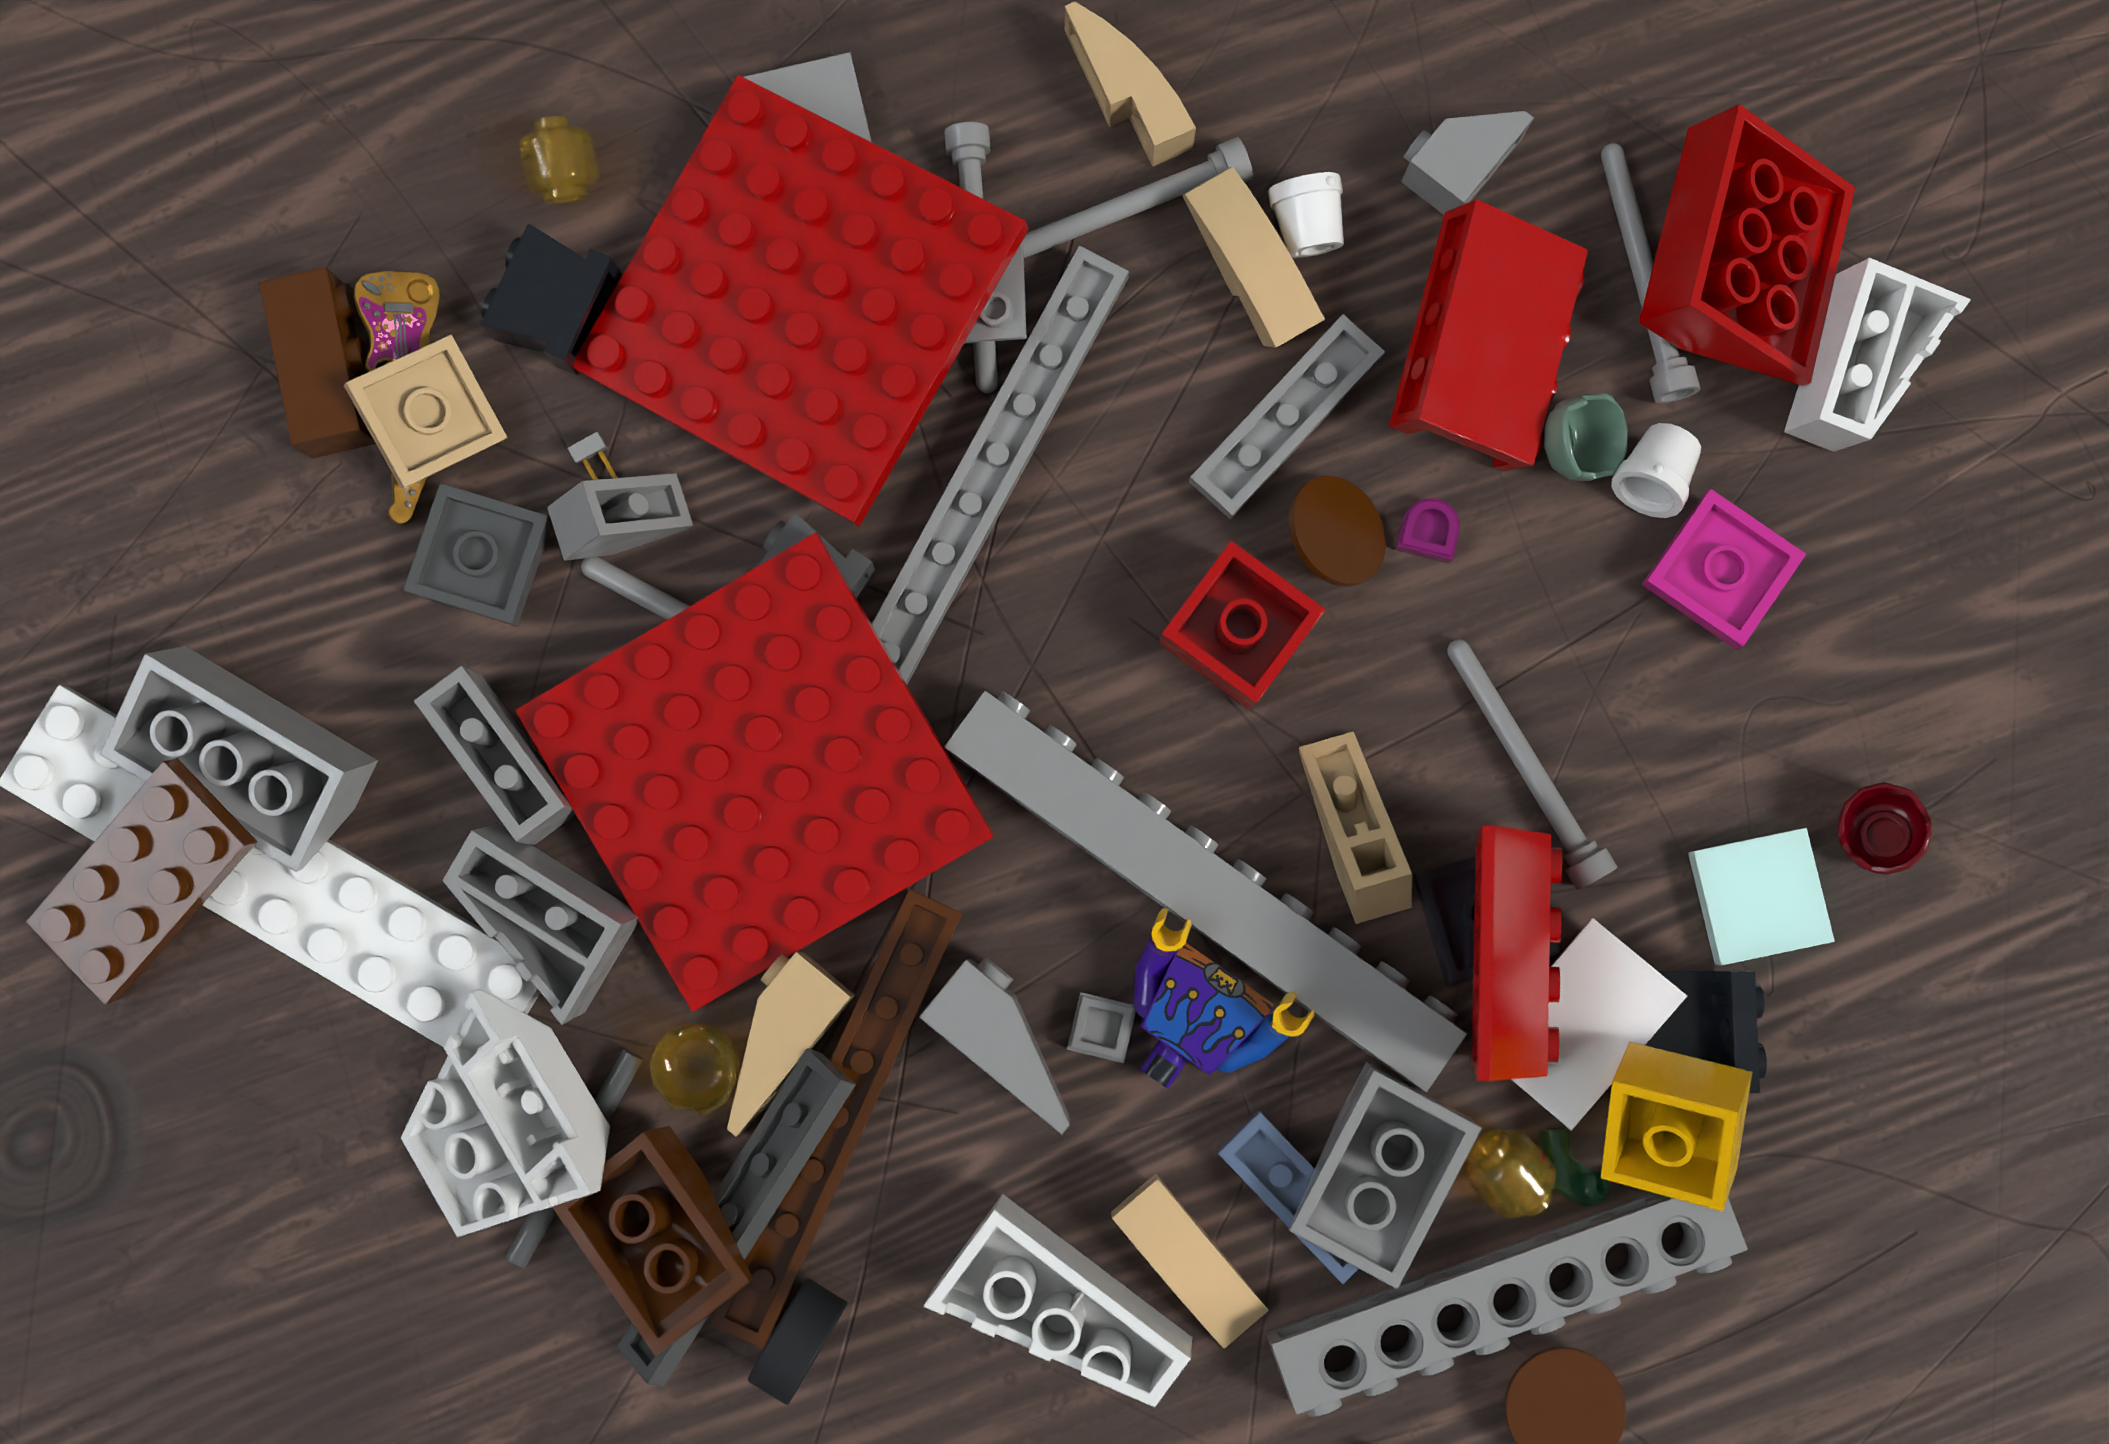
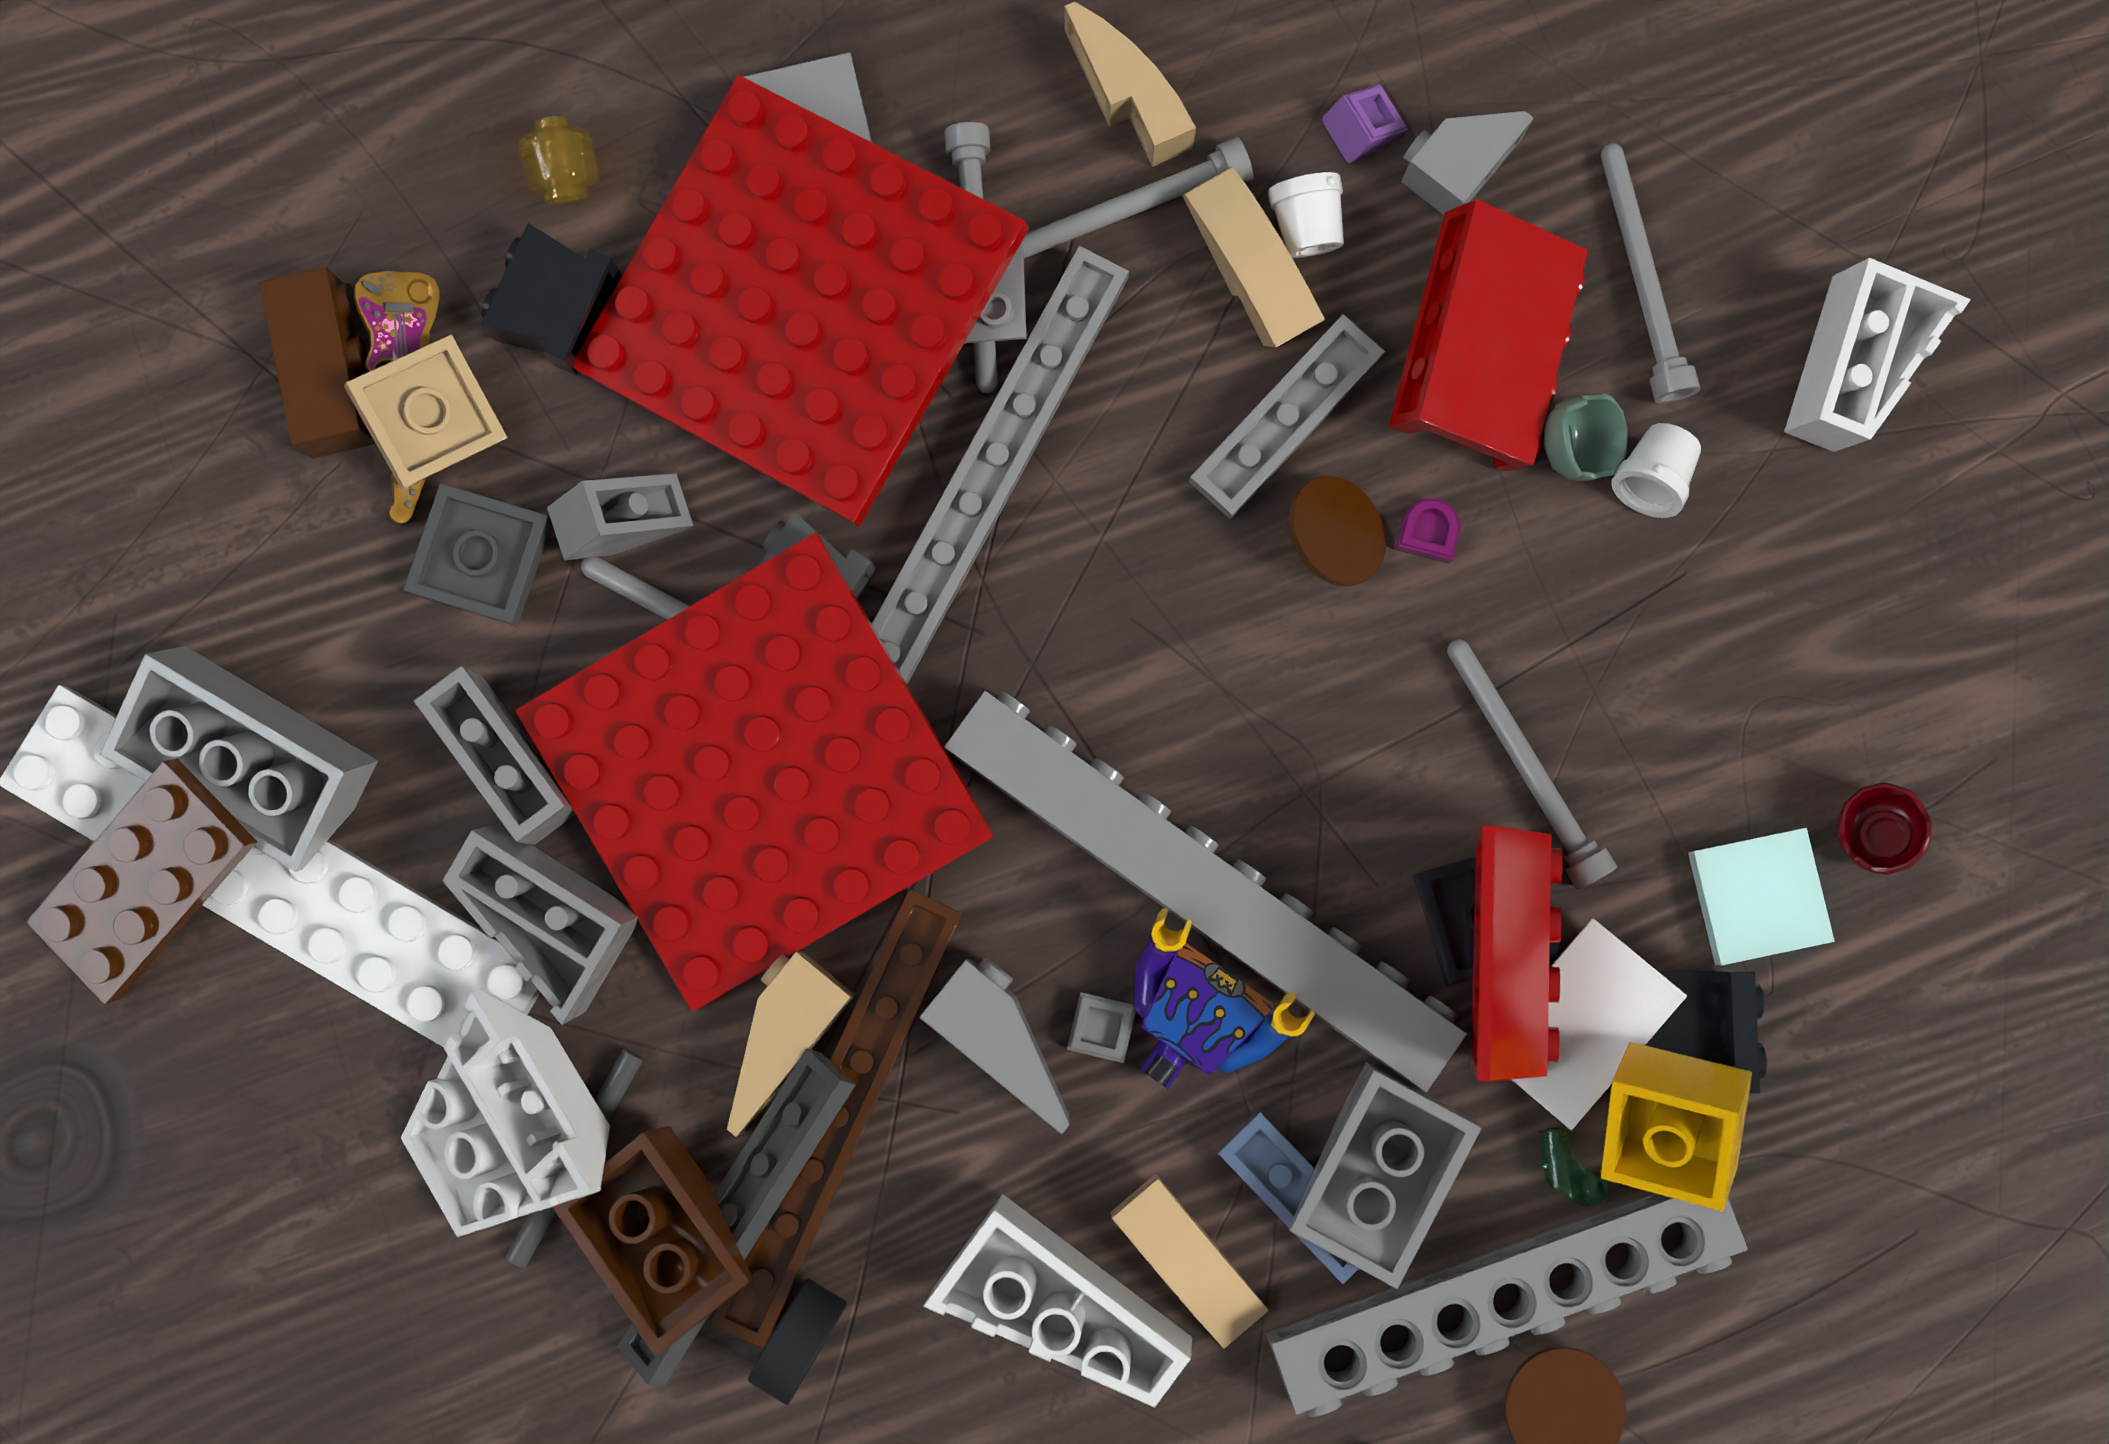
(588, 448): light grey piece -> none
(695, 1067): clear yellow hair -> none
(1240, 625): red brick -> none
(1357, 828): tan slope -> none
(1363, 122): none -> medium lavender slope
(1511, 1173): clear yellow head -> none
(1723, 569): dark pink plate -> none
(1748, 248): red slope -> none

